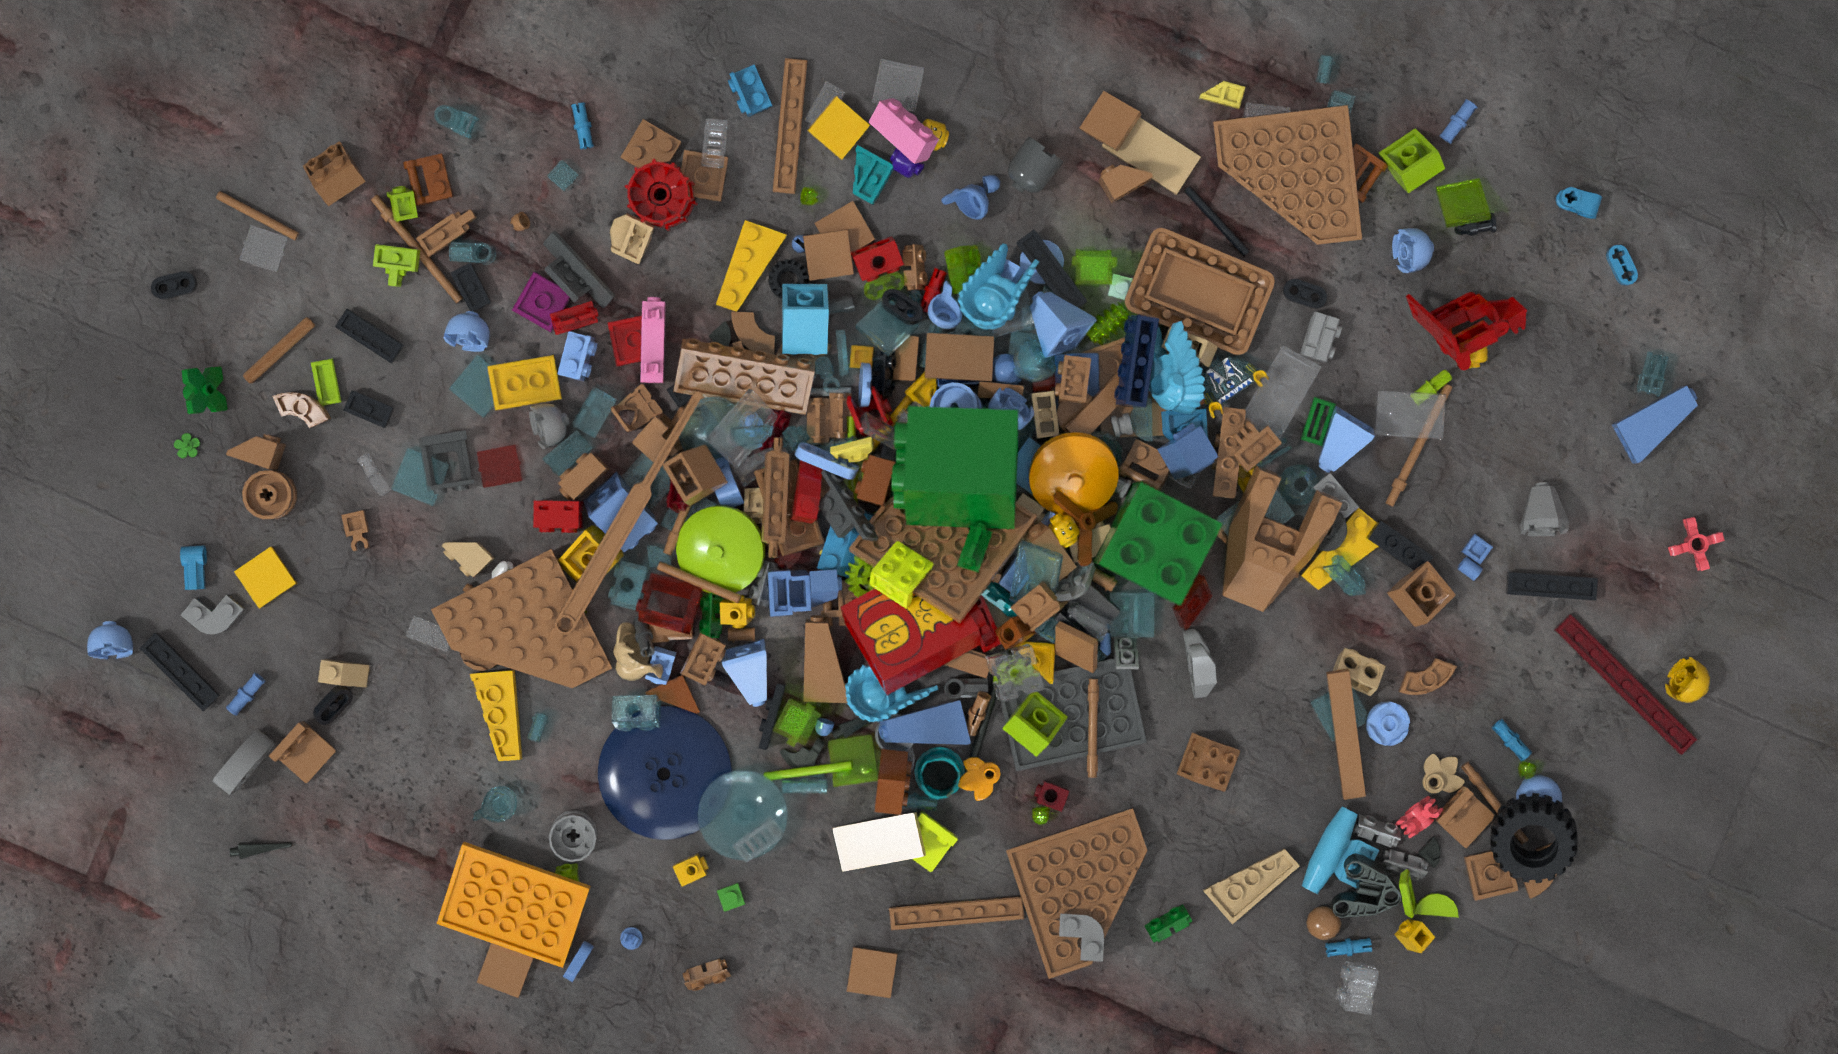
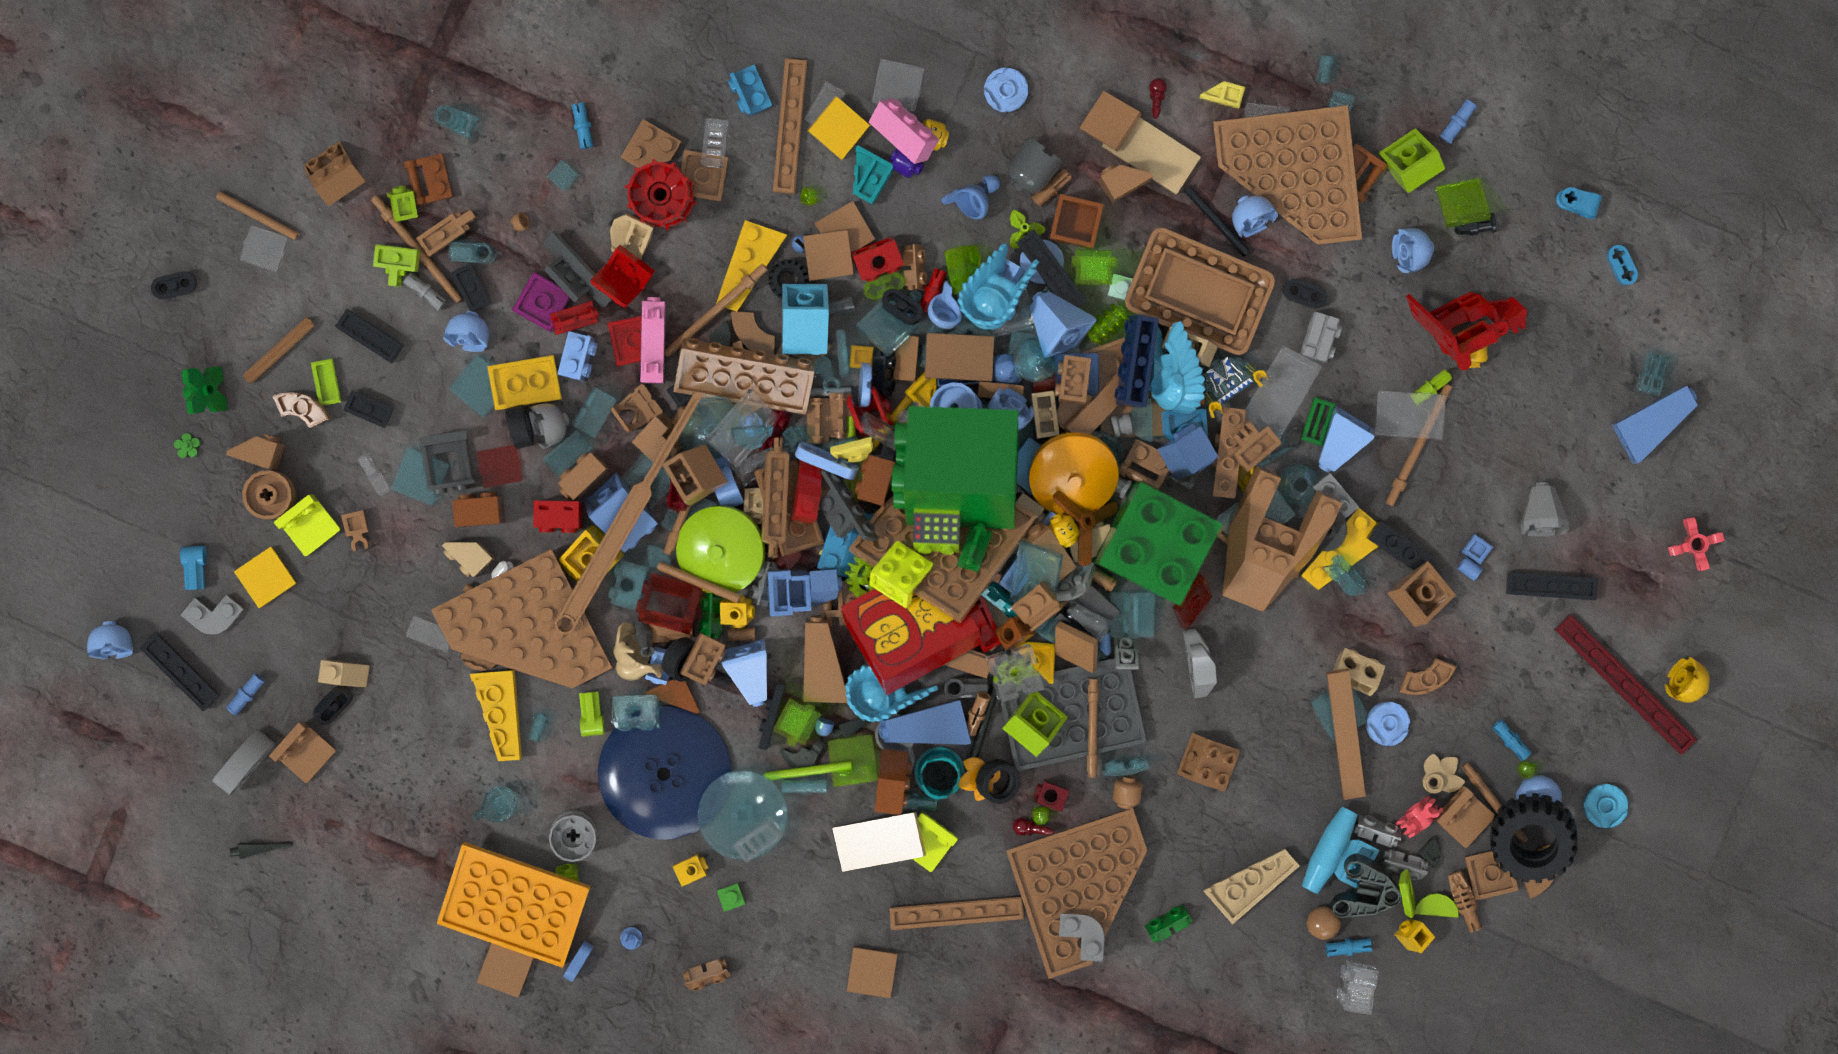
(308, 524): none -> neon yellow bracket
(424, 291): none -> light grey pin
(478, 511): none -> dark orange piece
(519, 426): none -> black tyre
(591, 719): none -> lime piece
(623, 277): none -> red bracket
(673, 656): none -> black tyre
(748, 281): none -> medium nougat bar
(936, 531): none -> slope
(986, 773): none -> black tyre
(1006, 90): none -> light blue tile
(1018, 221): none -> lime plant
(1022, 826): none -> dark red bar
(1052, 188): none -> medium nougat axle
(1076, 222): none -> dark orange piece
(1117, 768): none -> clear light blue slope
(1127, 792): none -> medium nougat head
(1157, 88): none -> dark red bar
(1252, 214): none -> light blue cylinder
(1464, 900): none -> medium nougat hinge
(1605, 805): none -> medium azure tile

